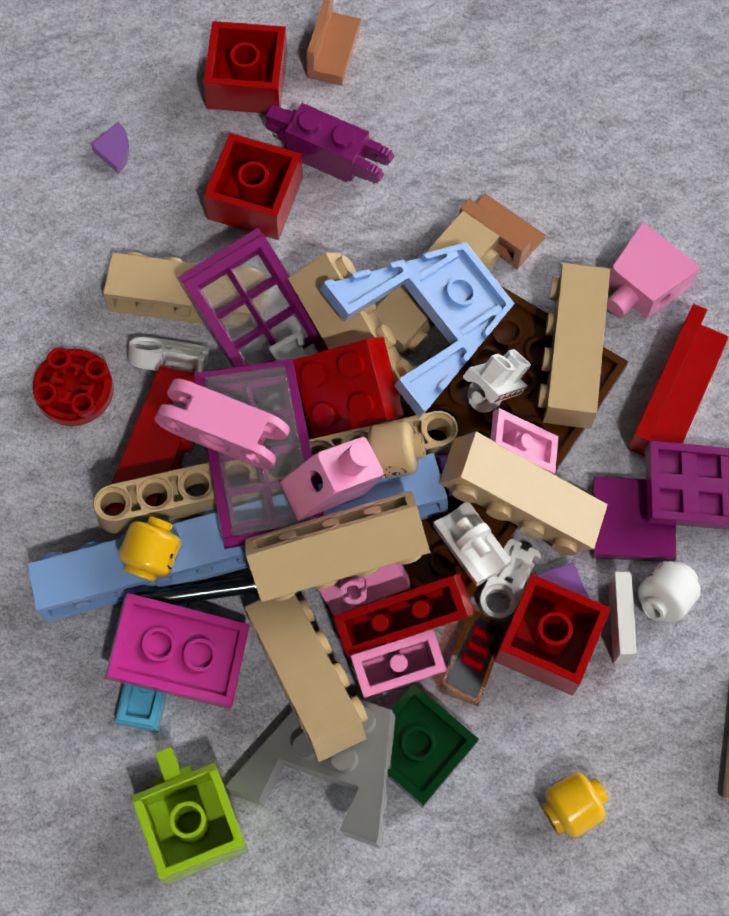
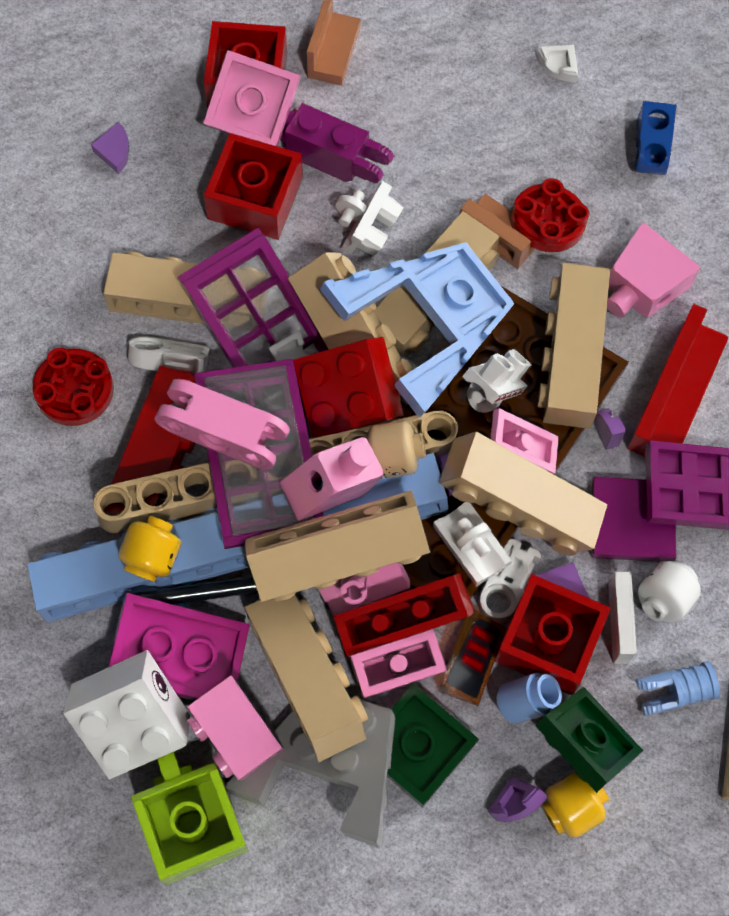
(127, 715): none -> white brick
(234, 729): none -> bright pink brick
(251, 99): none -> bright pink plate
(378, 207): none -> white hips
(516, 801): none -> medium lavender tile
(528, 697): none -> light blue brick
(549, 216): none -> red tile
(559, 61): none -> white tile
(589, 739): none -> dark green plate
(609, 428): none -> medium lavender tile
(654, 137): none -> blue leg
(684, 687): none -> light blue hinge

